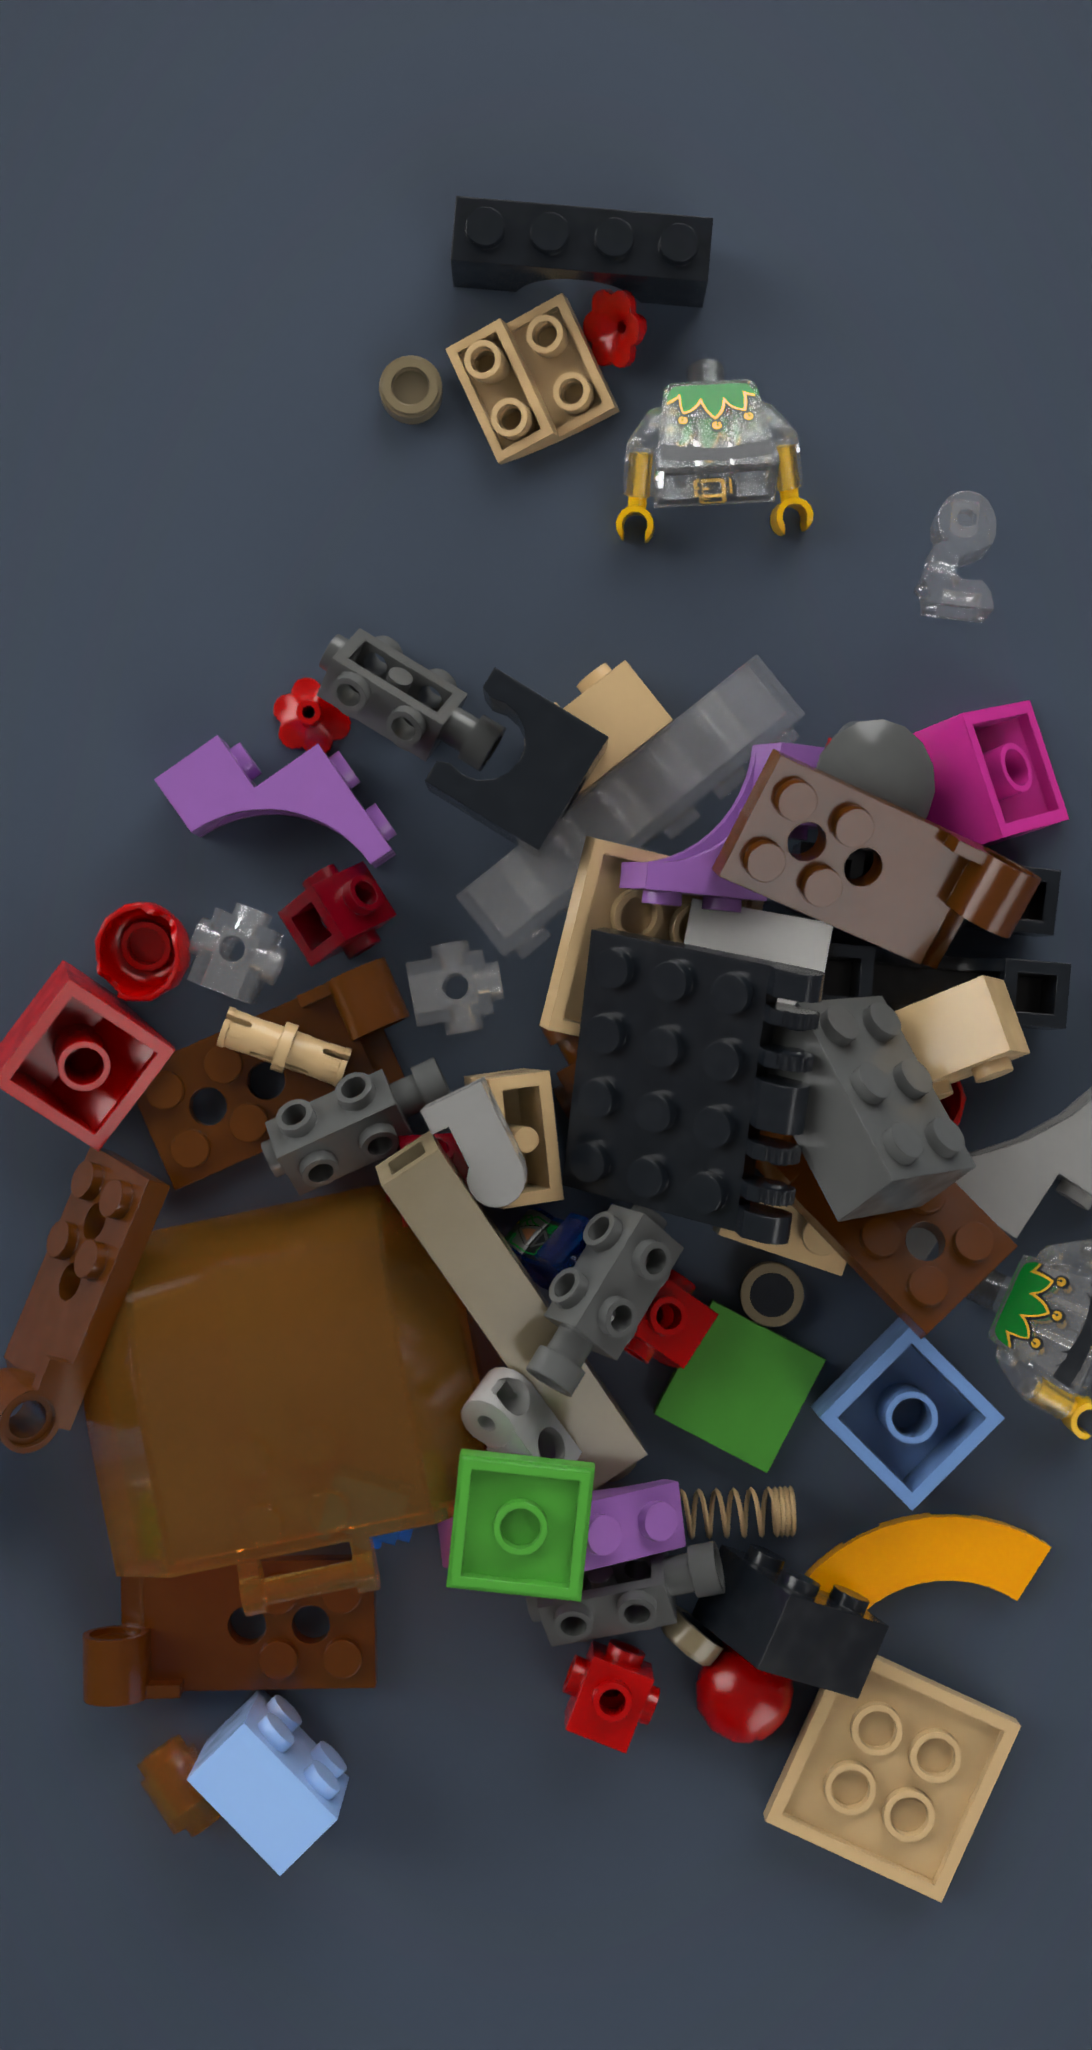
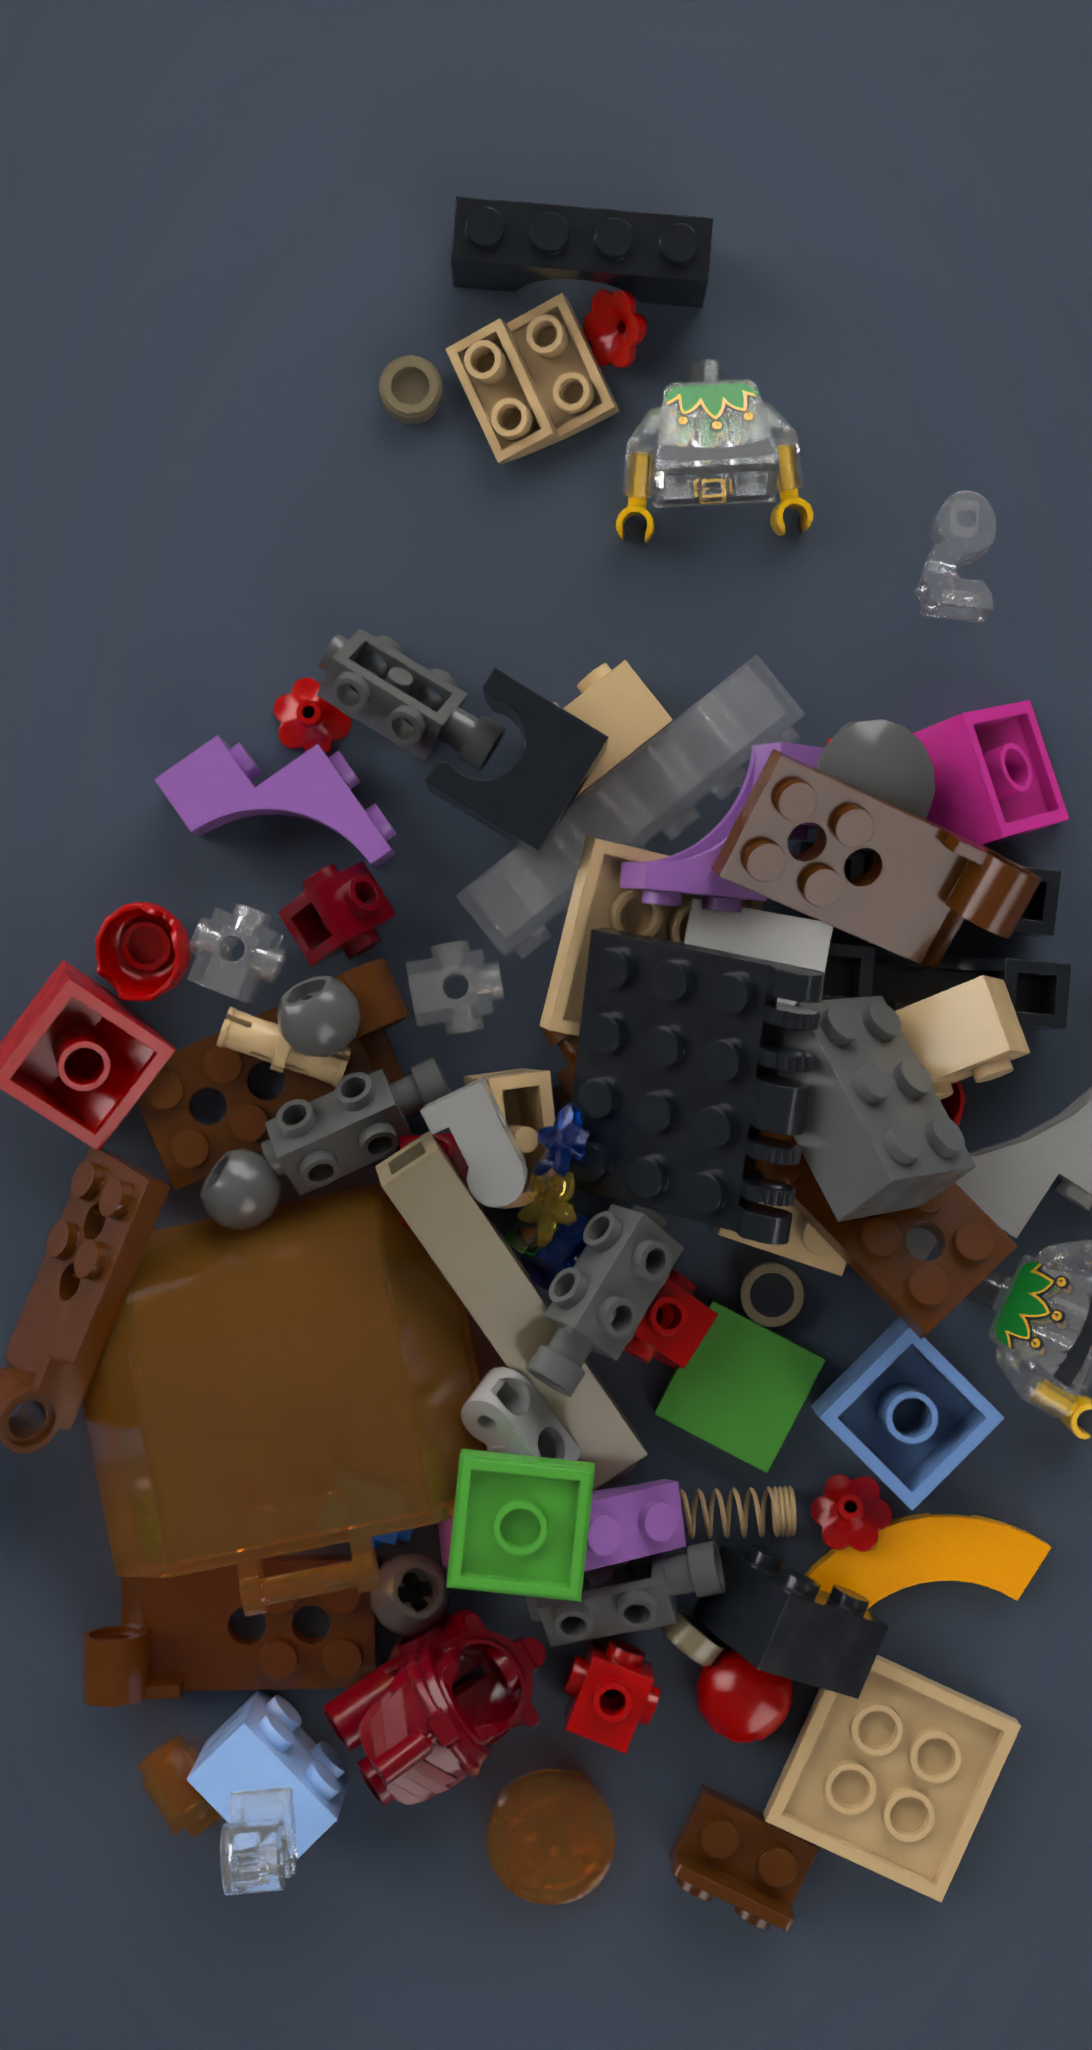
(241, 1190): none -> dark grey piece
(259, 1842): none -> clear leg
(318, 1016): none -> dark grey piece
(411, 1594): none -> dark grey piece
(420, 1728): none -> dark red helmet
(549, 1204): none -> clear yellow plant
(550, 1836): none -> clear orange tile
(561, 1141): none -> clear blue plant
(741, 1860): none -> reddish brown bracket
(856, 1528): none -> red plant

